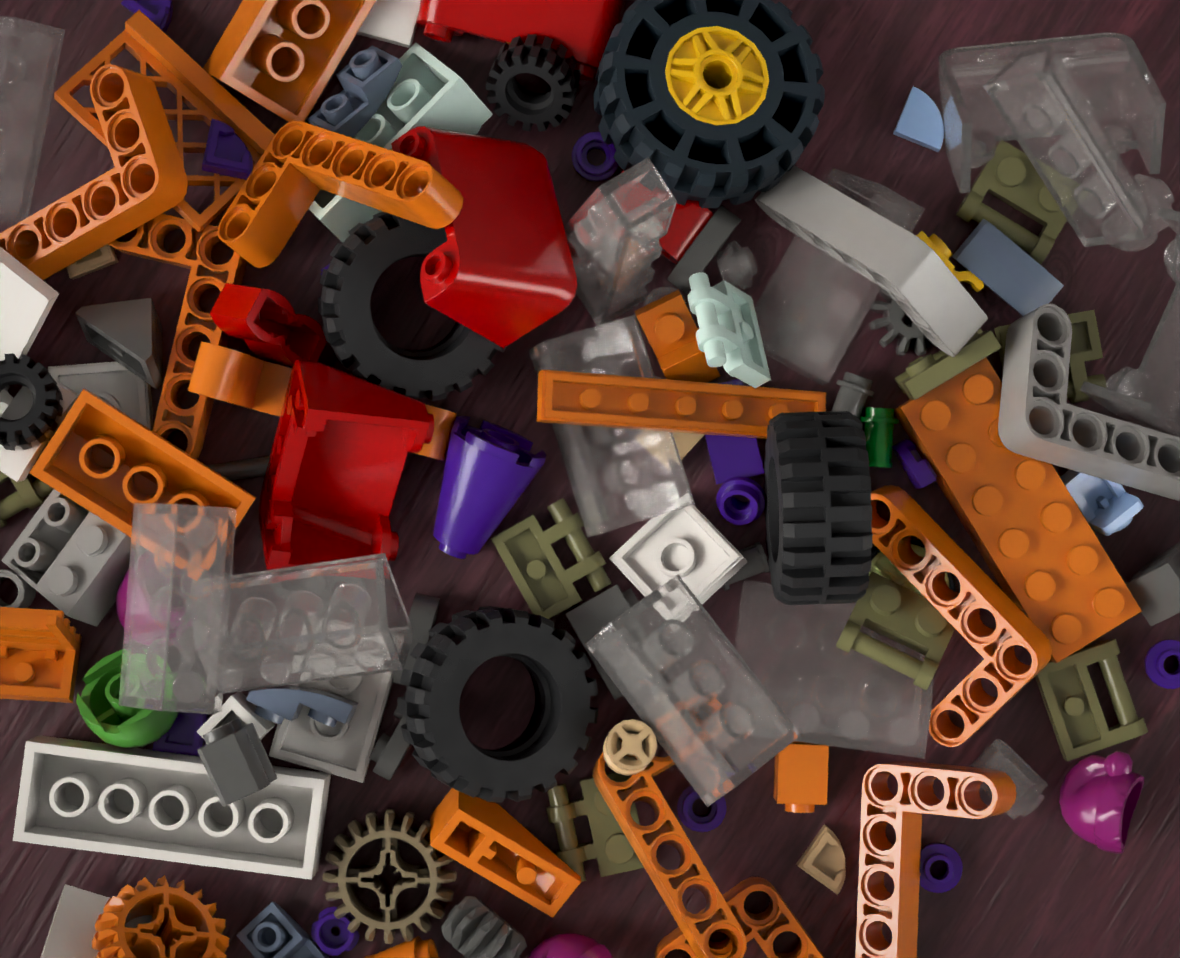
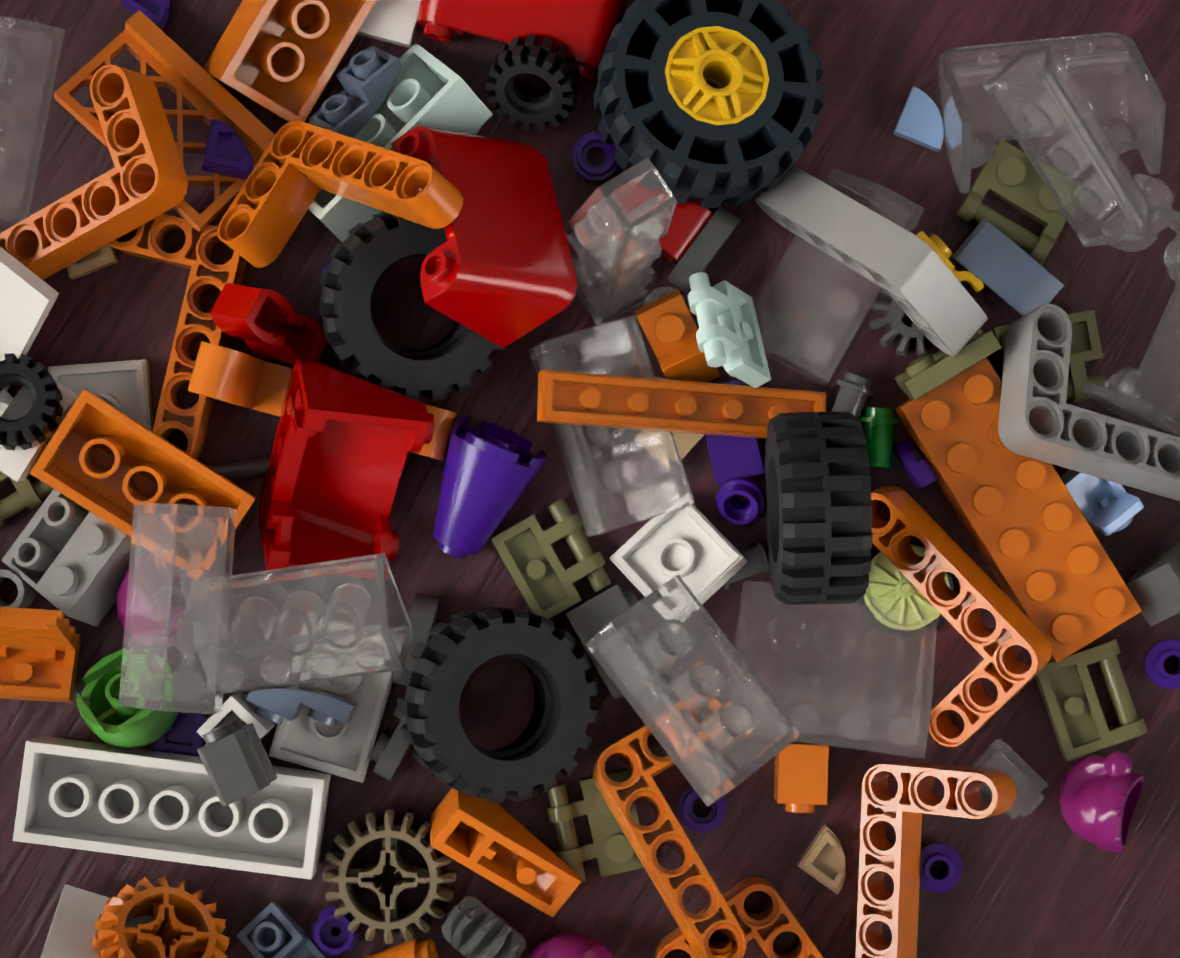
(128, 334): dark grey slope -> none
(636, 740): tan wheel -> none
(737, 265): clear plate -> none
(904, 619): olive plate -> none

